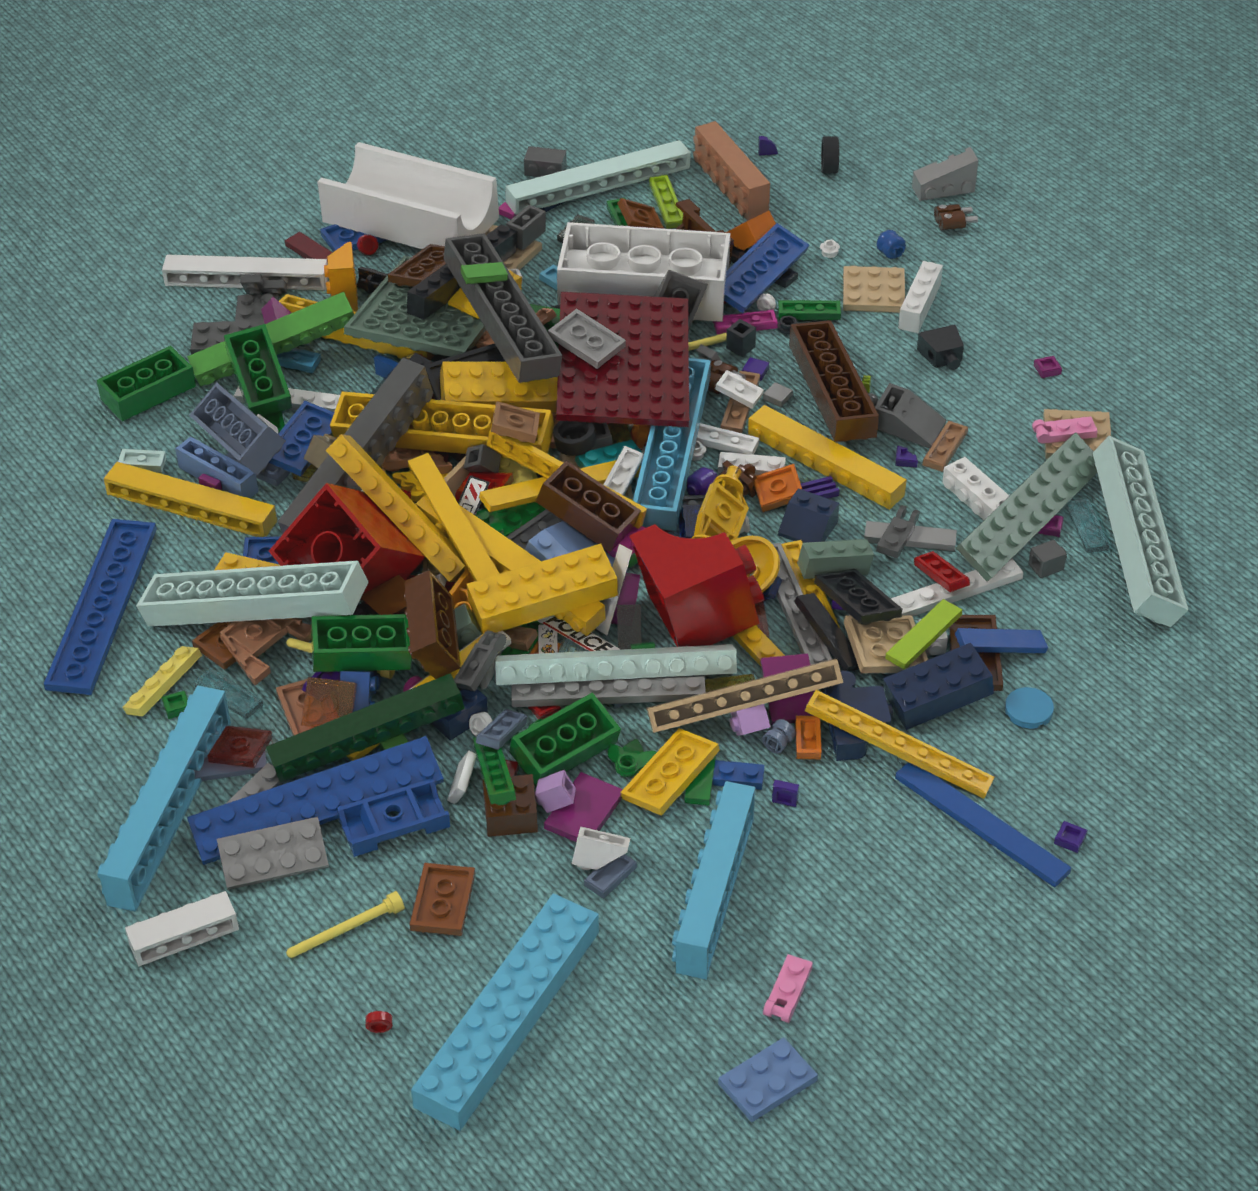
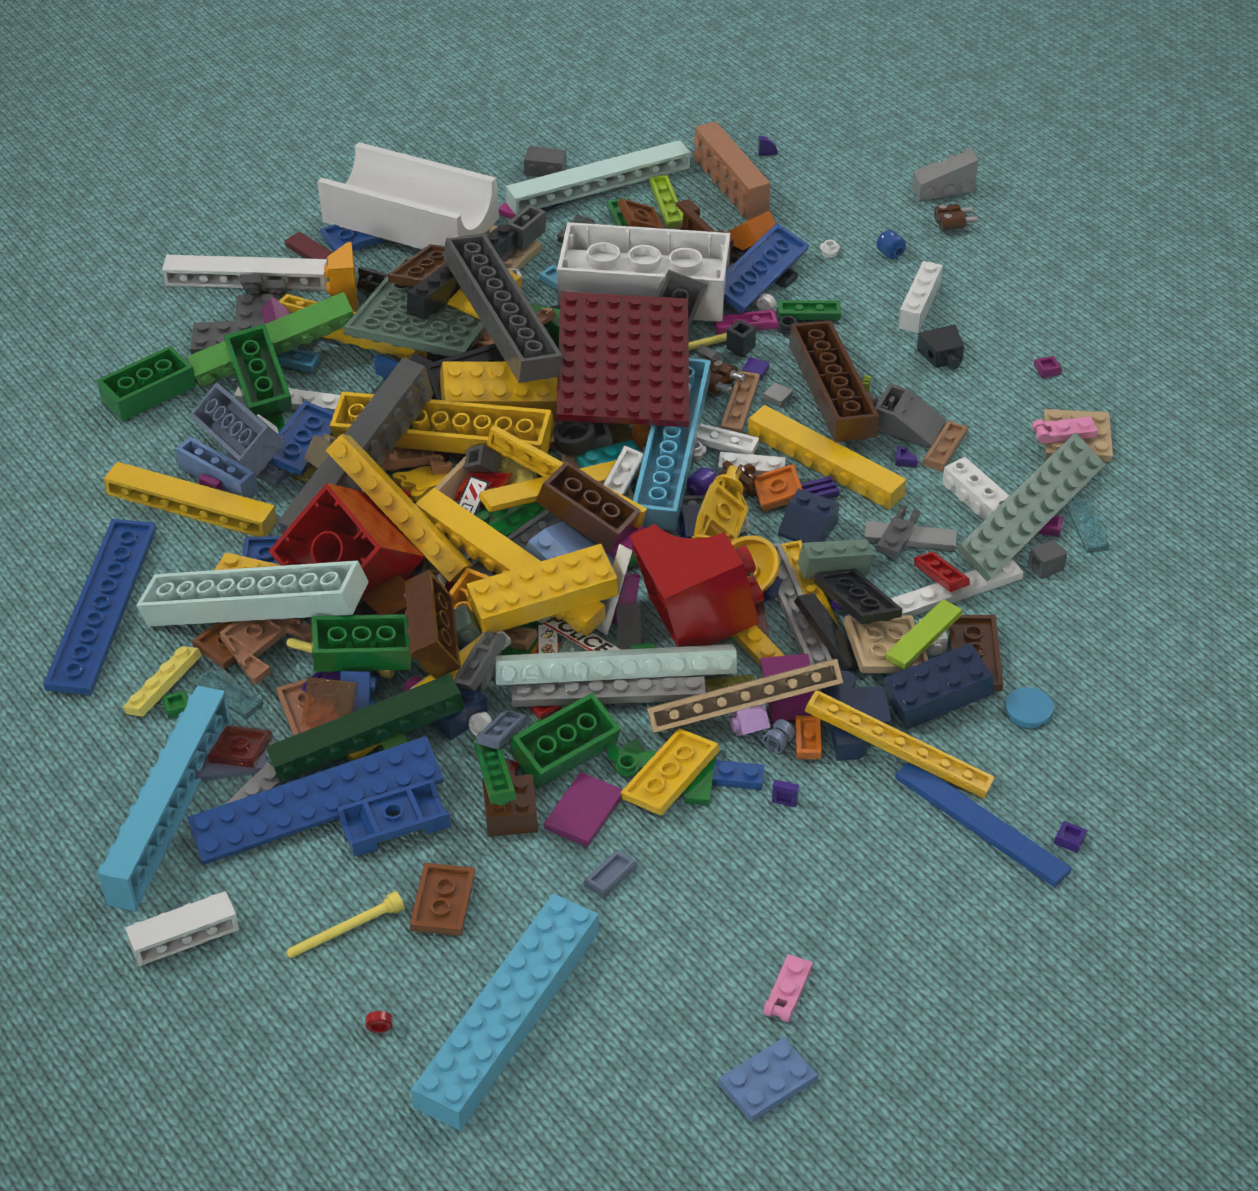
(144, 459): light aqua plate -> none
(272, 853): light grey plate -> none
(367, 244): red tile -> none
(452, 517): yellow tile -> none
(462, 777): white tile -> none
(484, 273): bright green tile -> none
(515, 422): medium nougat plate -> none
(555, 791): lavender brick -> none
(587, 338): light grey plate -> none
(598, 848): white slope -> none
(713, 880): medium azure brick -> none
(739, 389): white plate -> none
(830, 154): black tyre -> none
(873, 289): tan plate -> none
(1003, 640): blue tile -> none
(1139, 532): light aqua brick -> none

